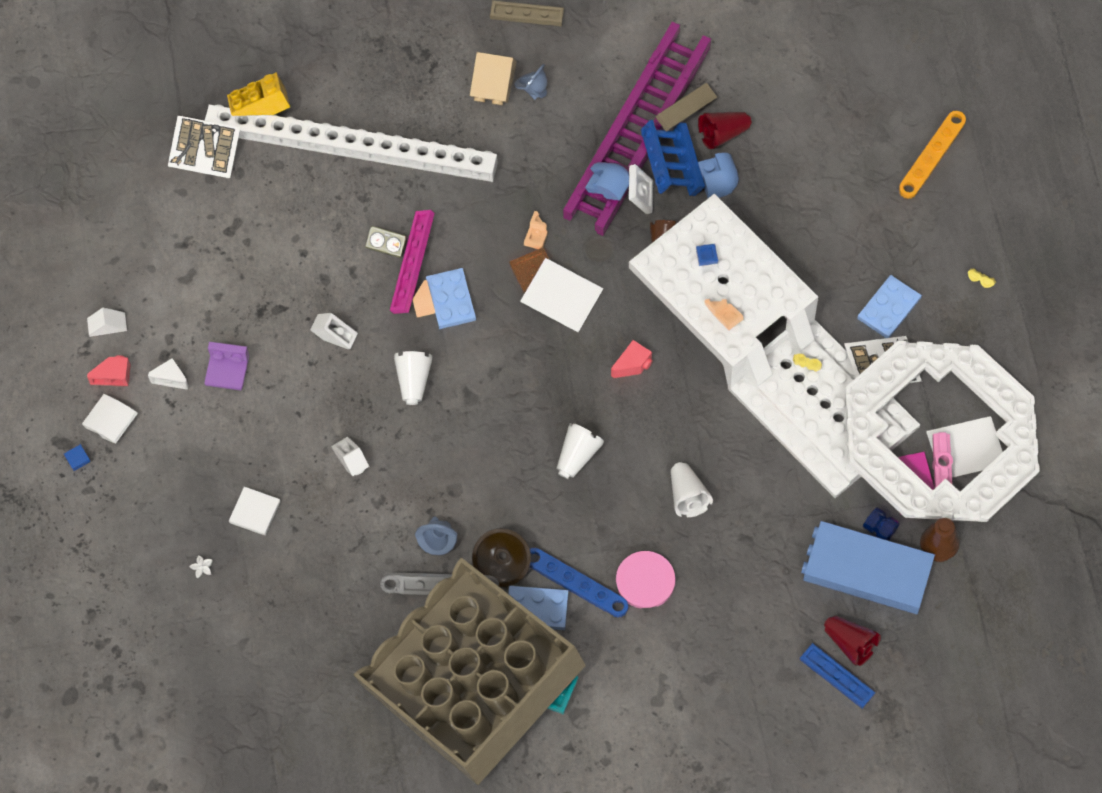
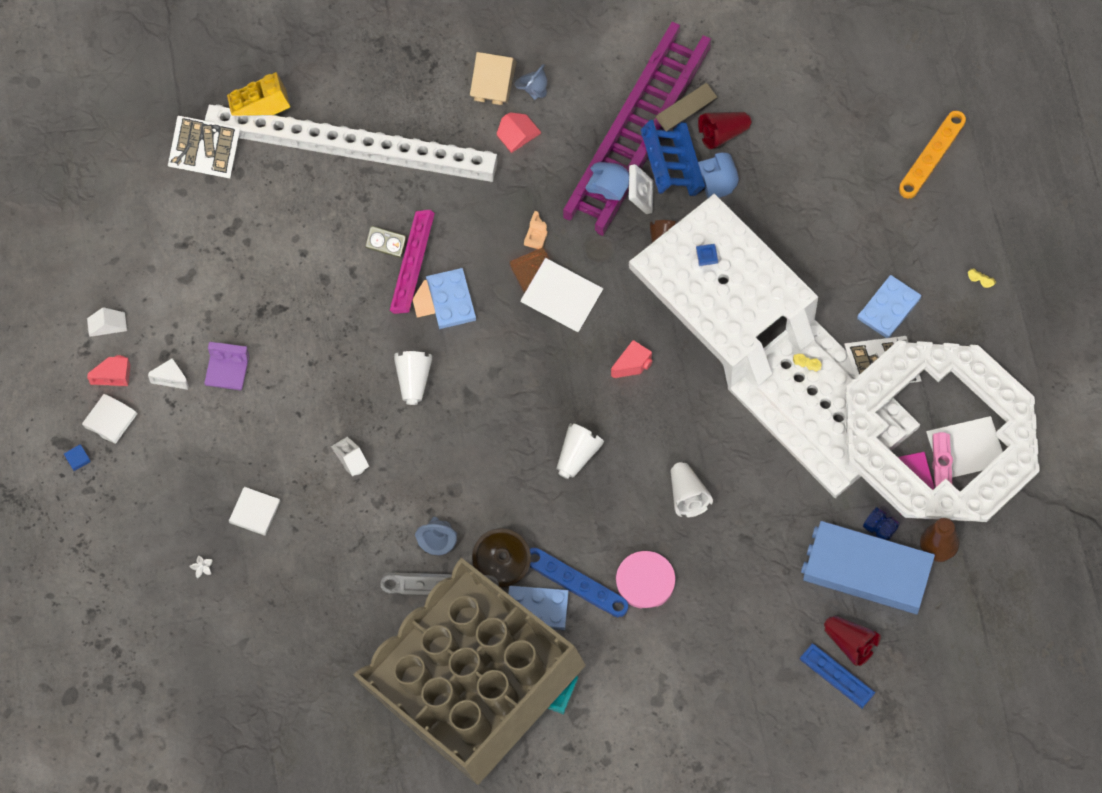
(333, 330): white slope -> none
(516, 130): none -> coral slope
(526, 13): dark tan tile -> none
(724, 312): light nougat slope -> none

